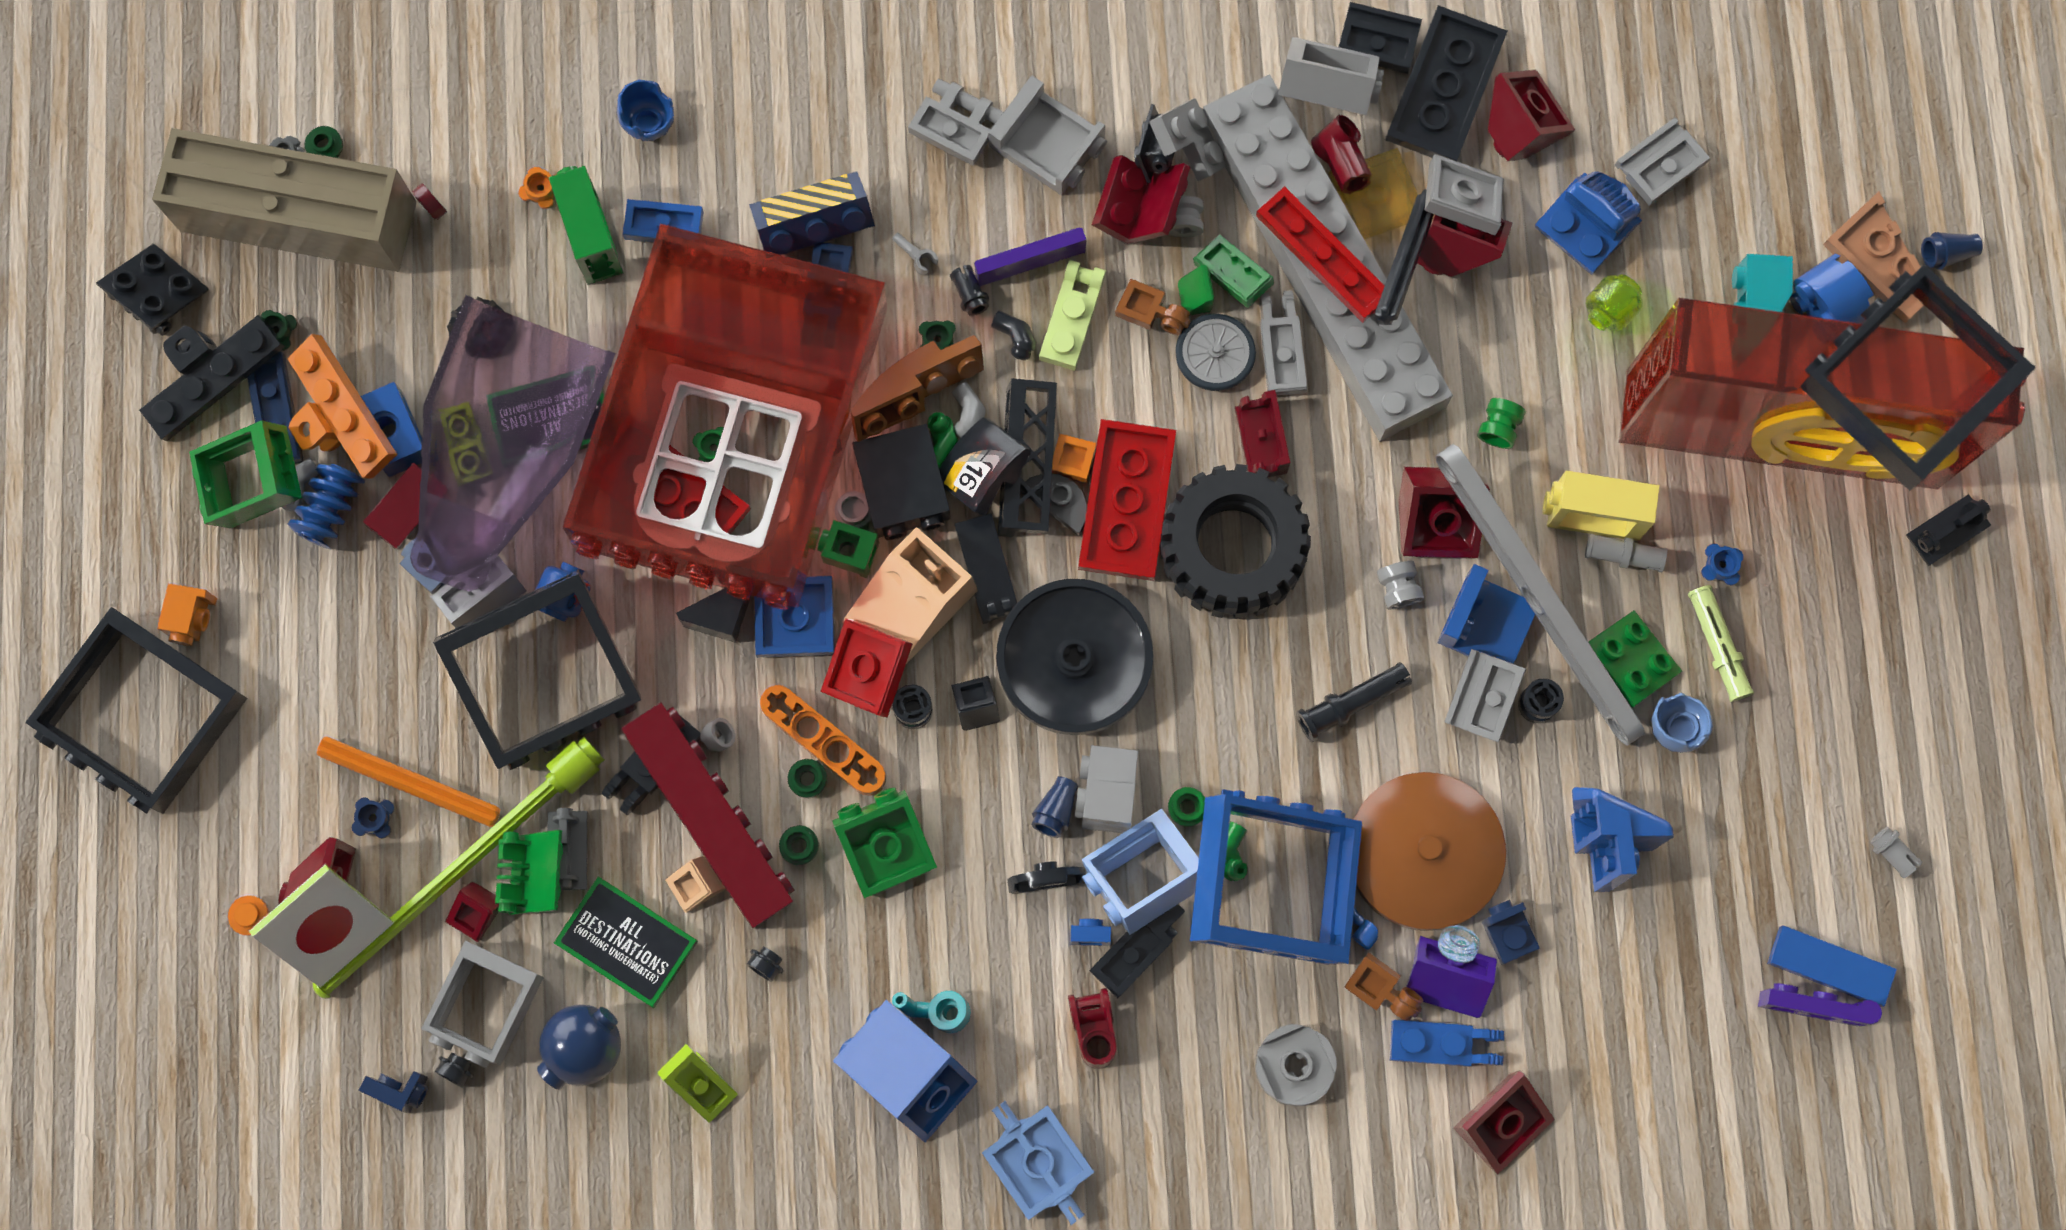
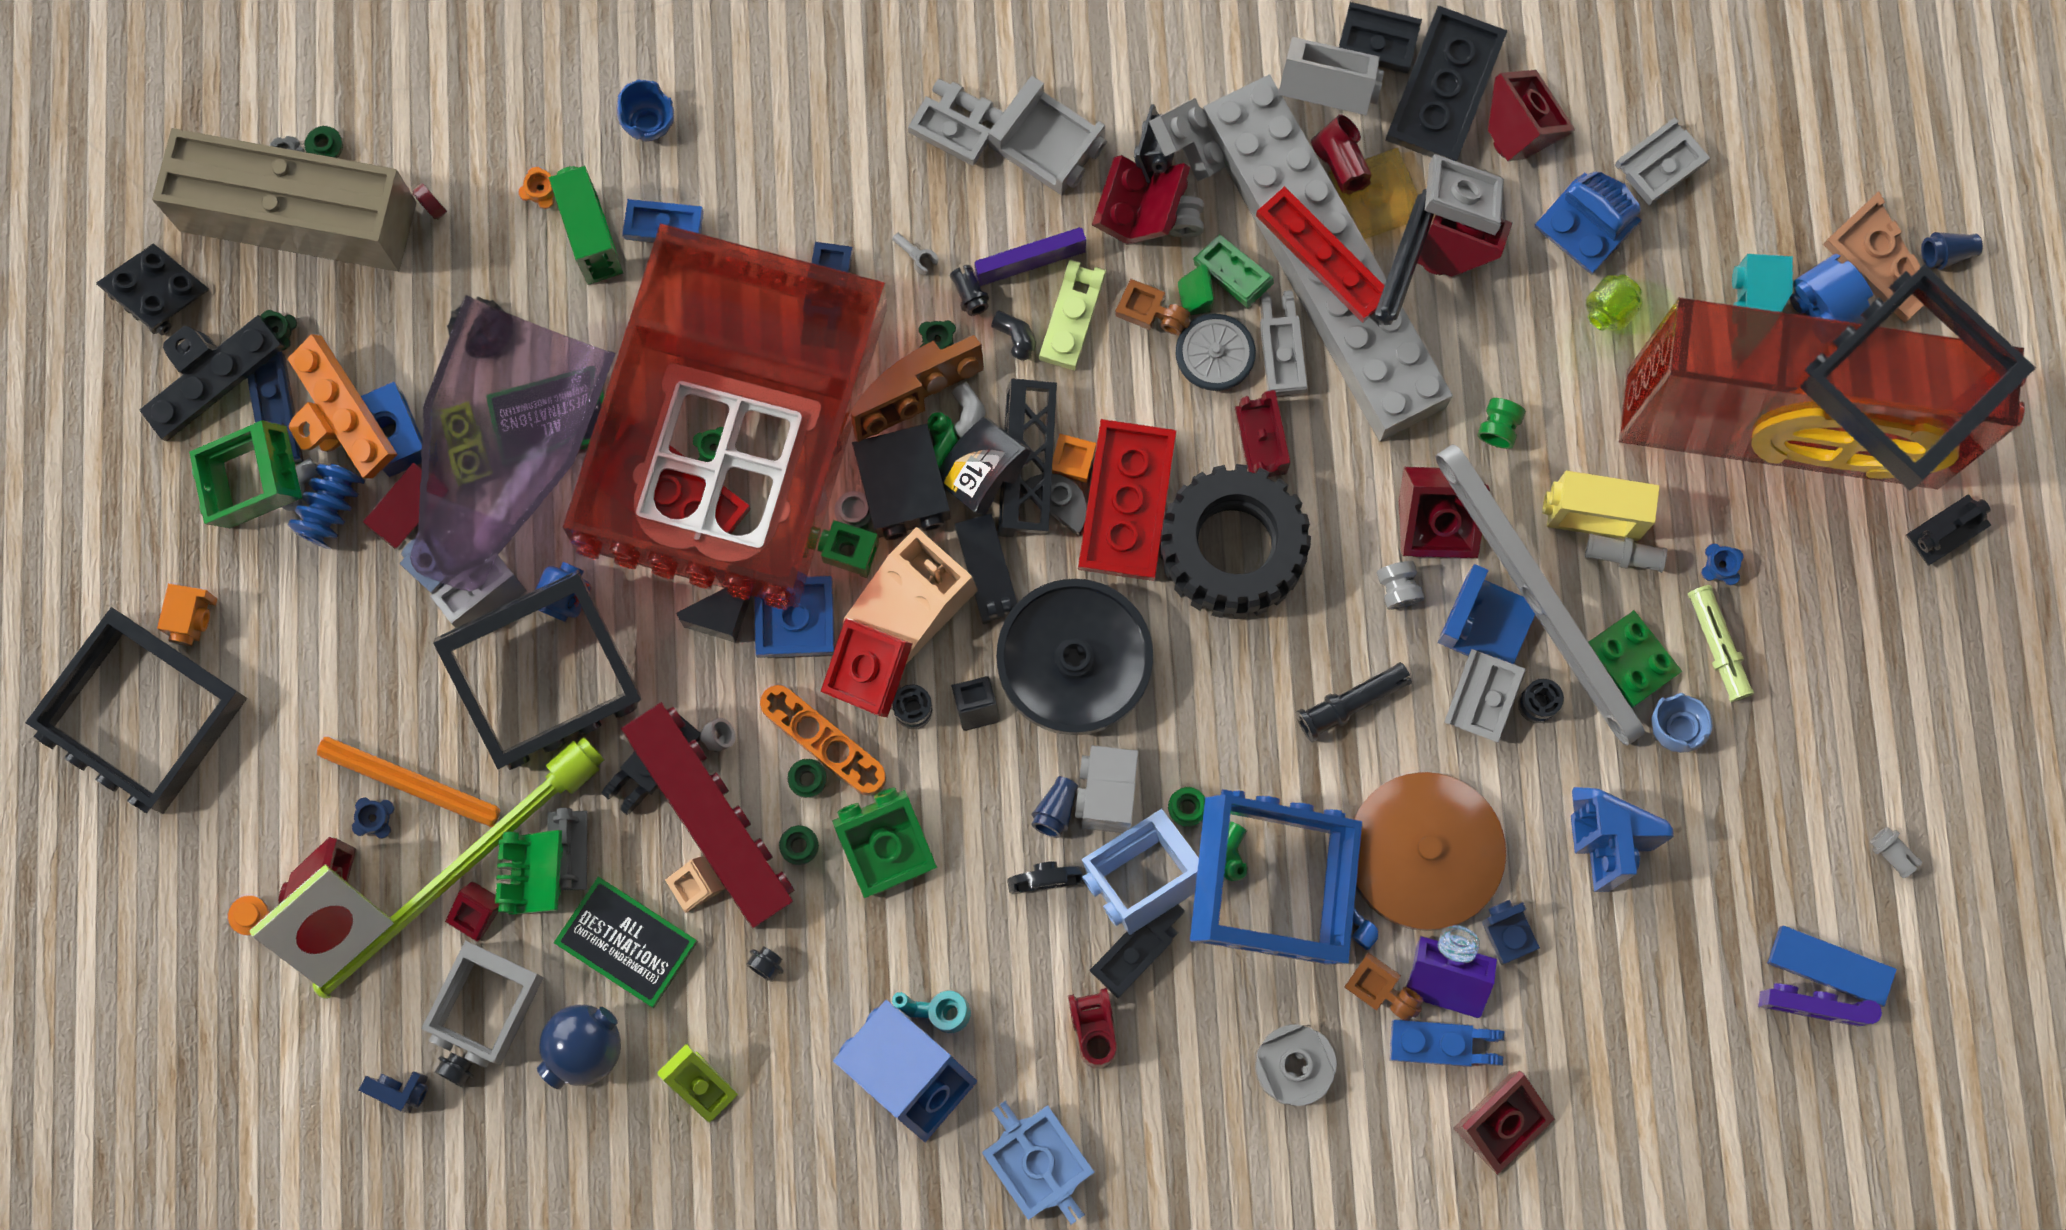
(812, 214): dark blue brick -> none
(1090, 933): blue plate -> none

